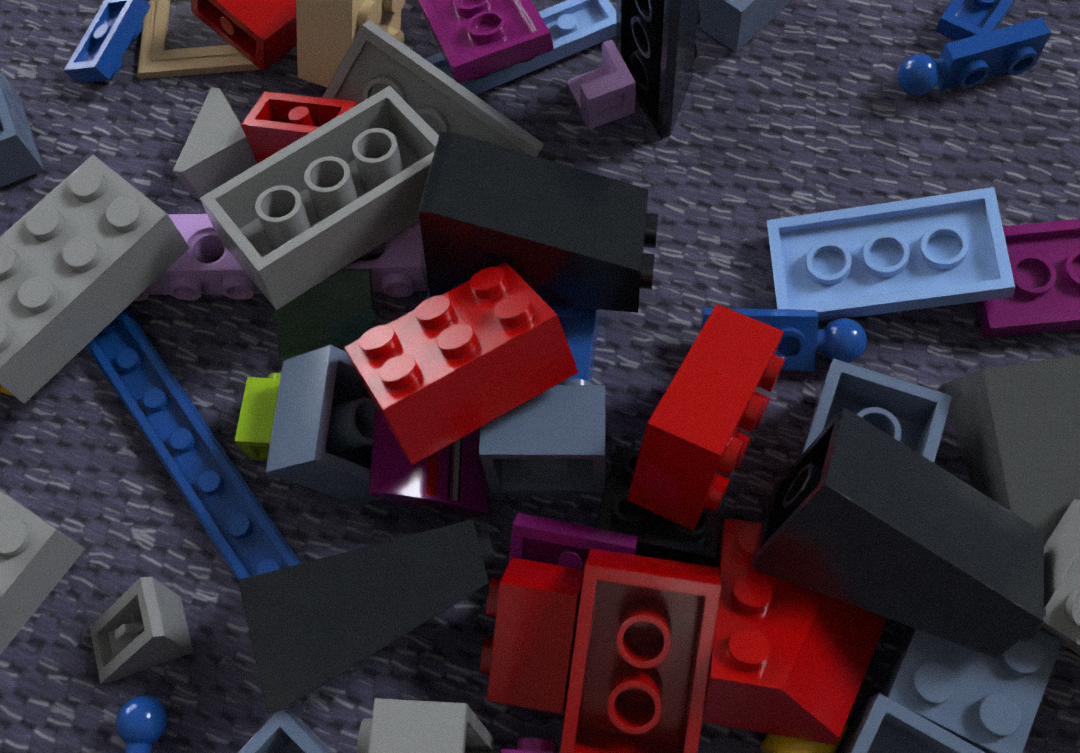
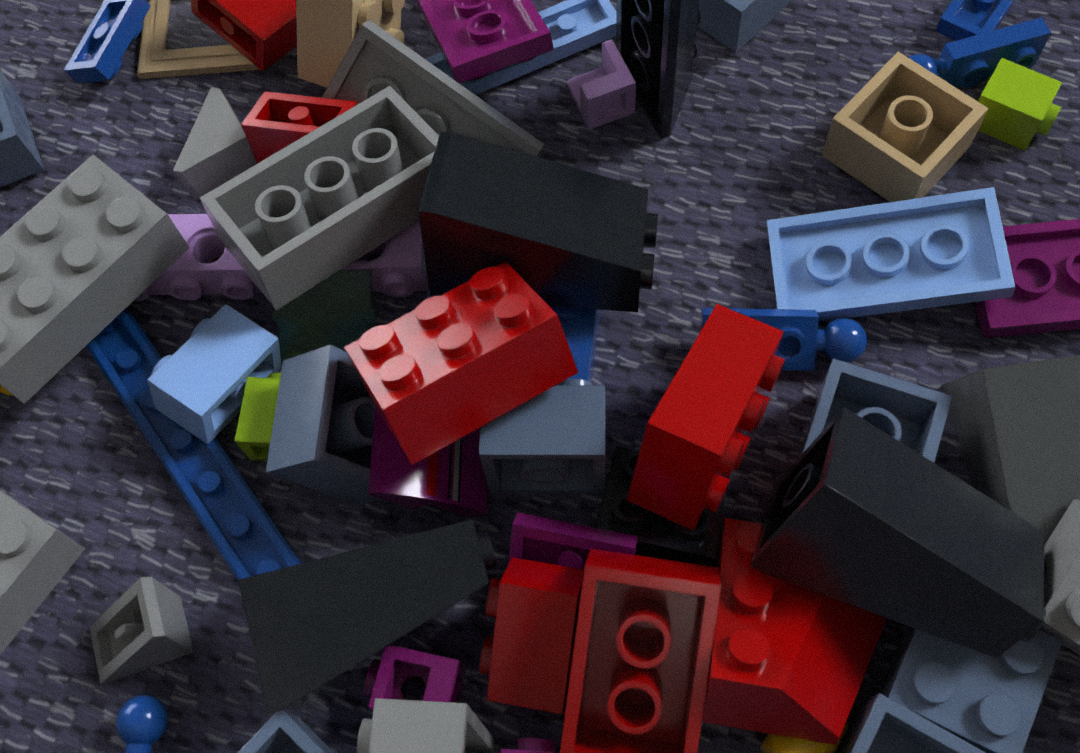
(208, 374): none -> light blue brick
(399, 666): none -> magenta brick
(903, 130): none -> tan brick
(1018, 104): none -> lime brick

